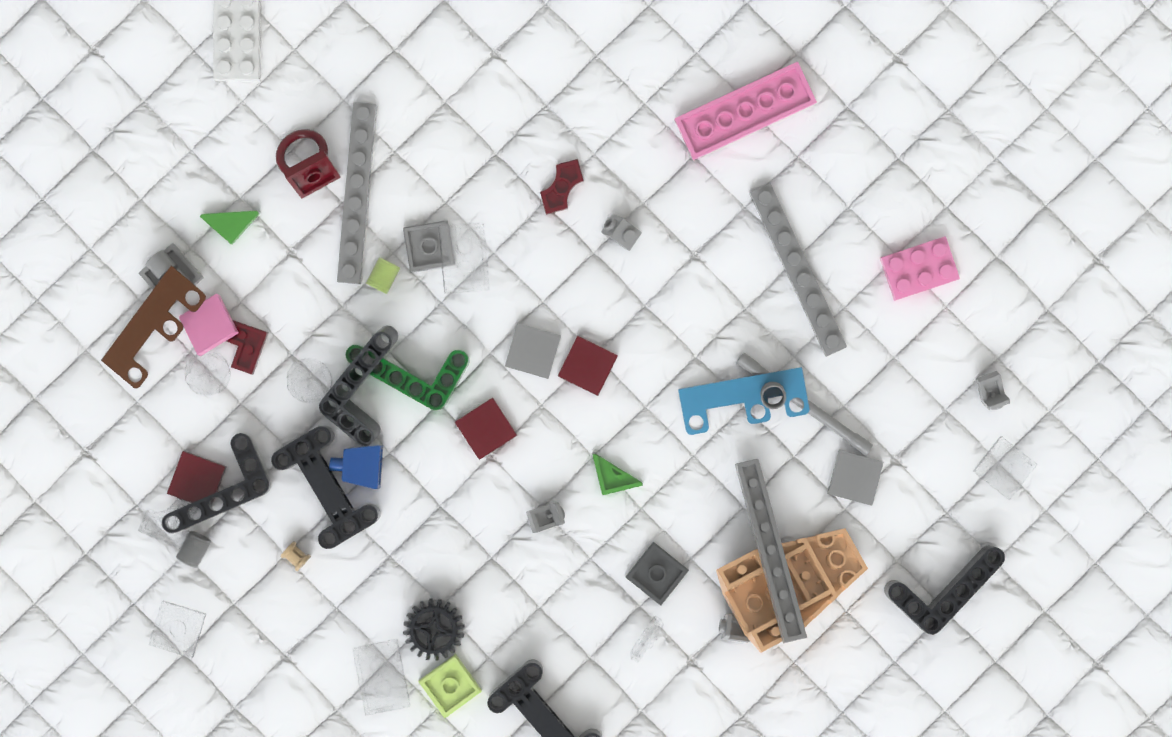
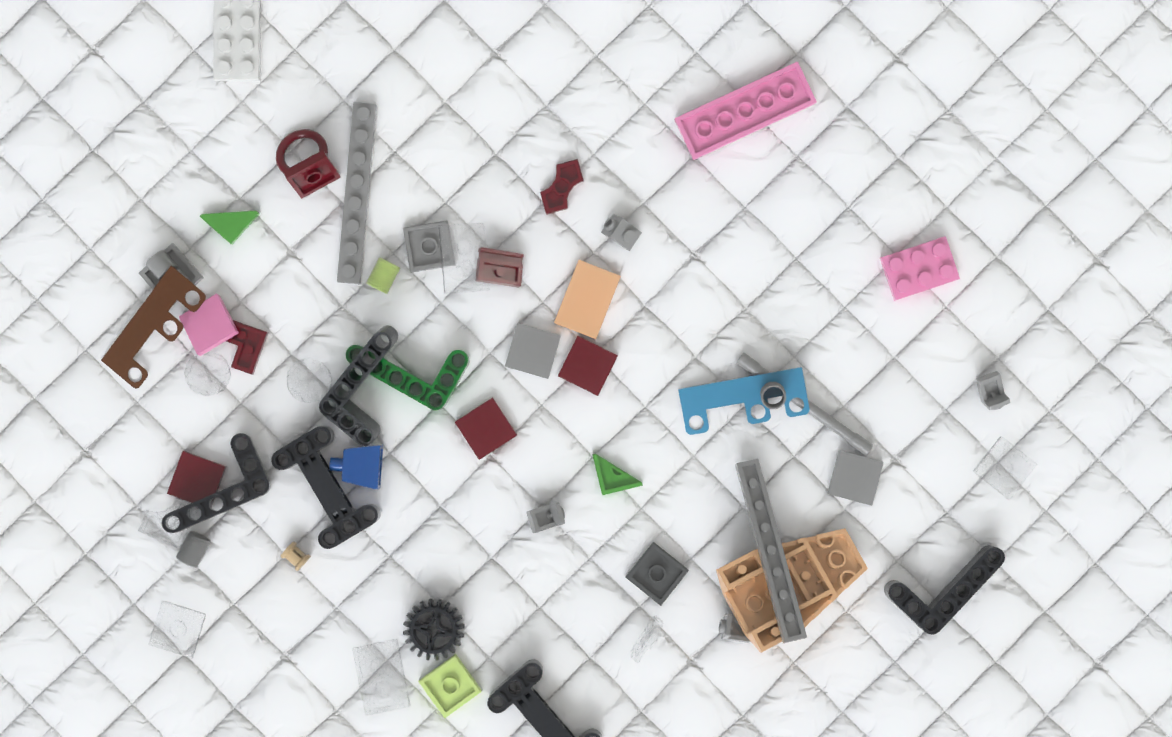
(499, 267): none -> plate
(587, 299): none -> light nougat tile
(798, 270): light grey plate -> none

